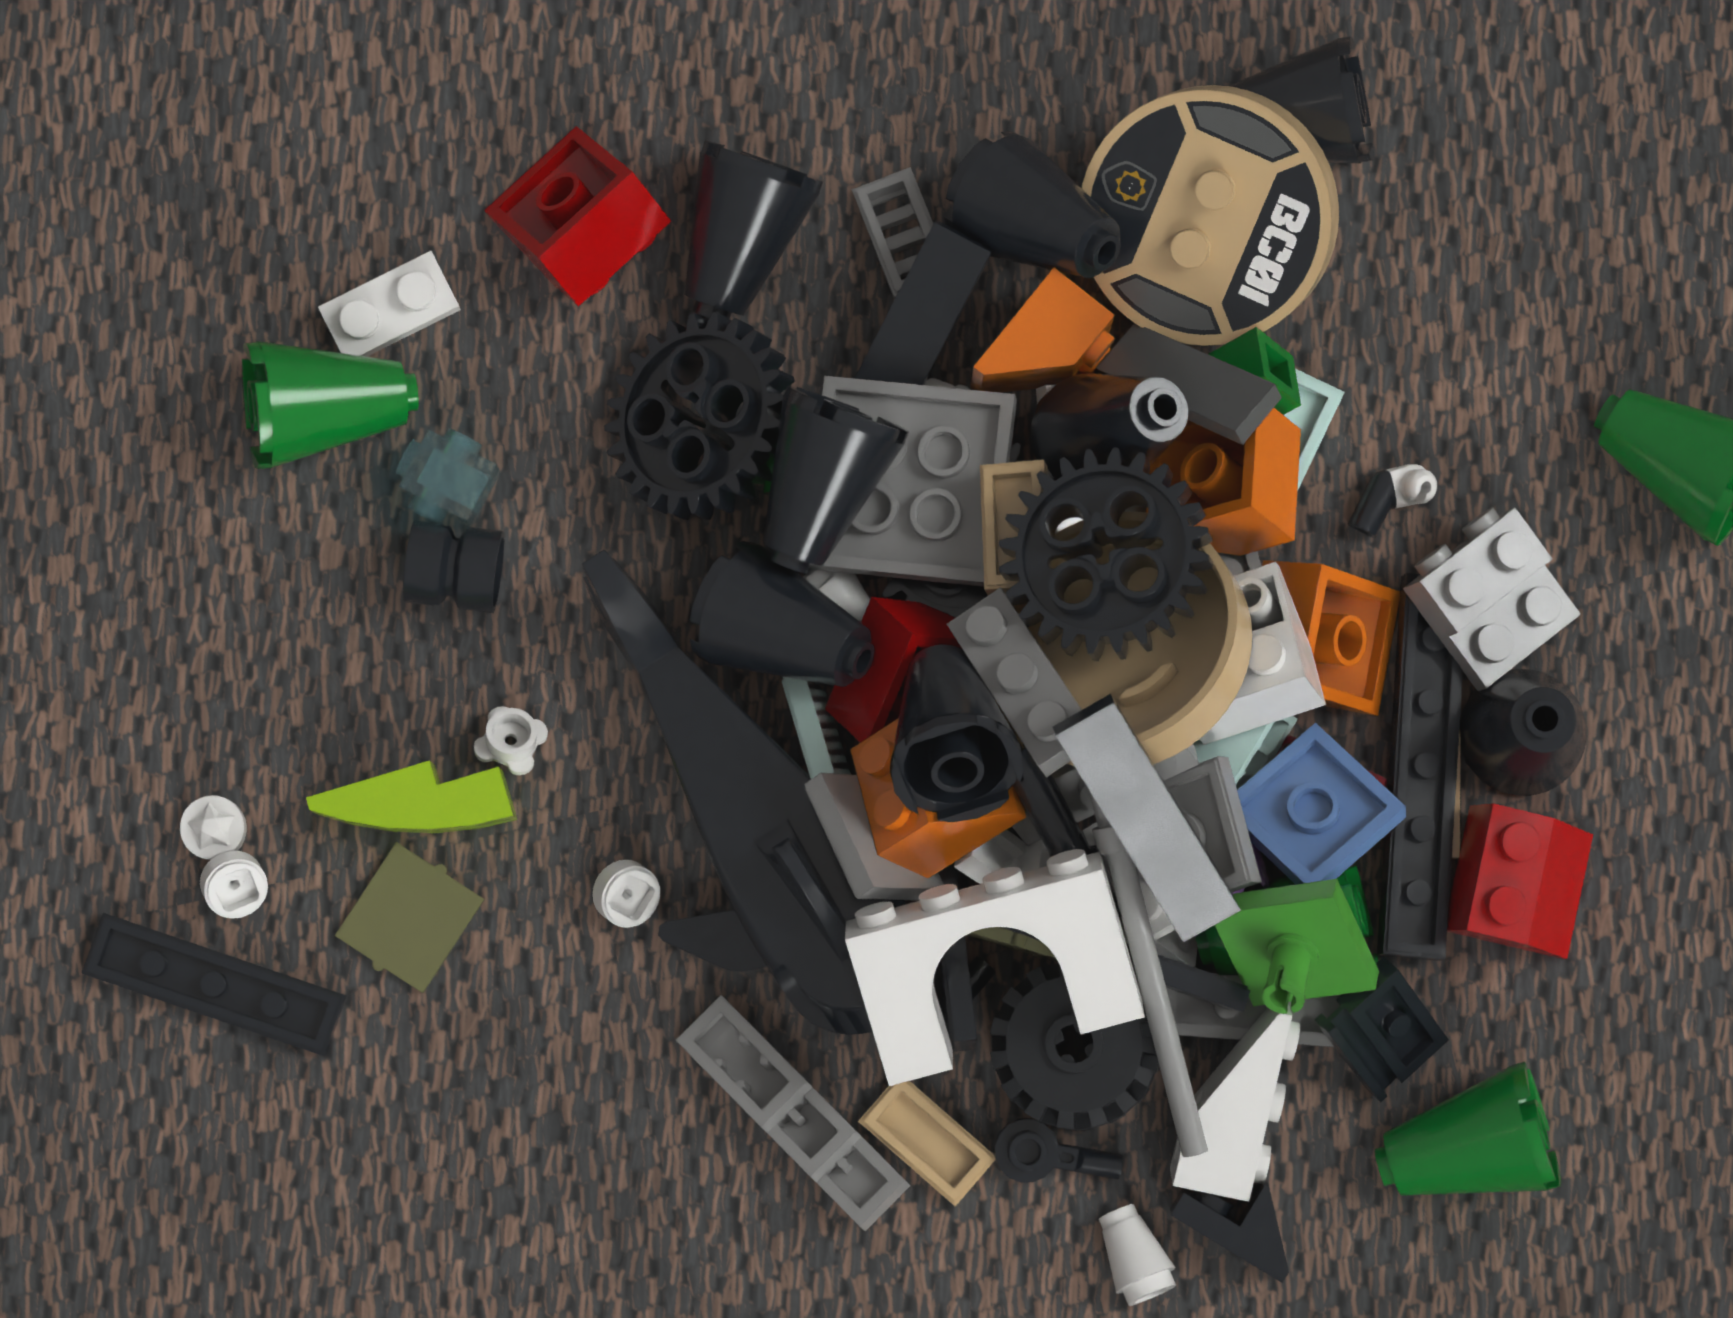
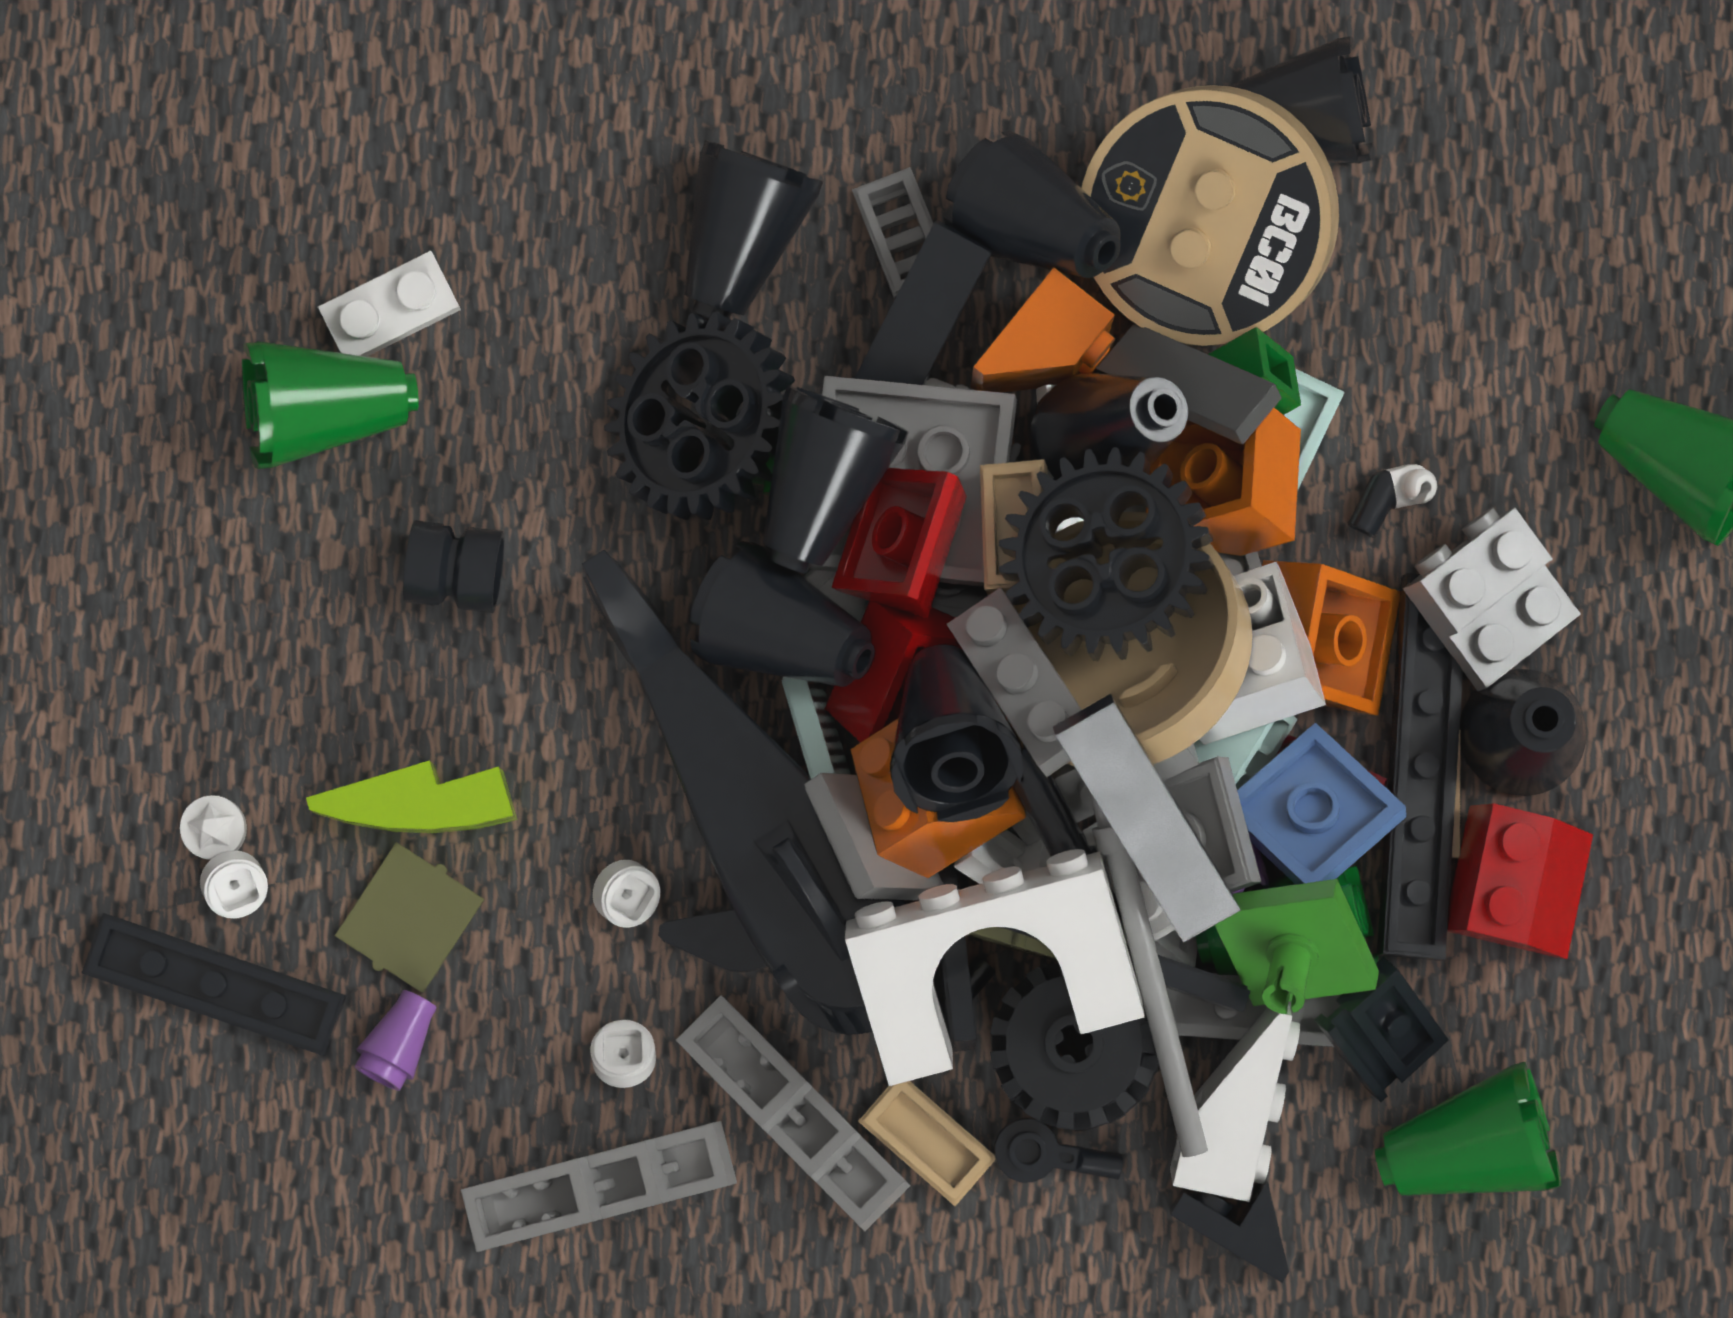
(396, 1042): none -> medium lavender cone
(447, 477): clear light blue brick -> none
(515, 723): white plate -> none
(578, 215): red slope -> none
(598, 1186): none -> light grey slope
(623, 1053): none -> white tile
(902, 540): none -> red slope
(1135, 1256): white cone -> none

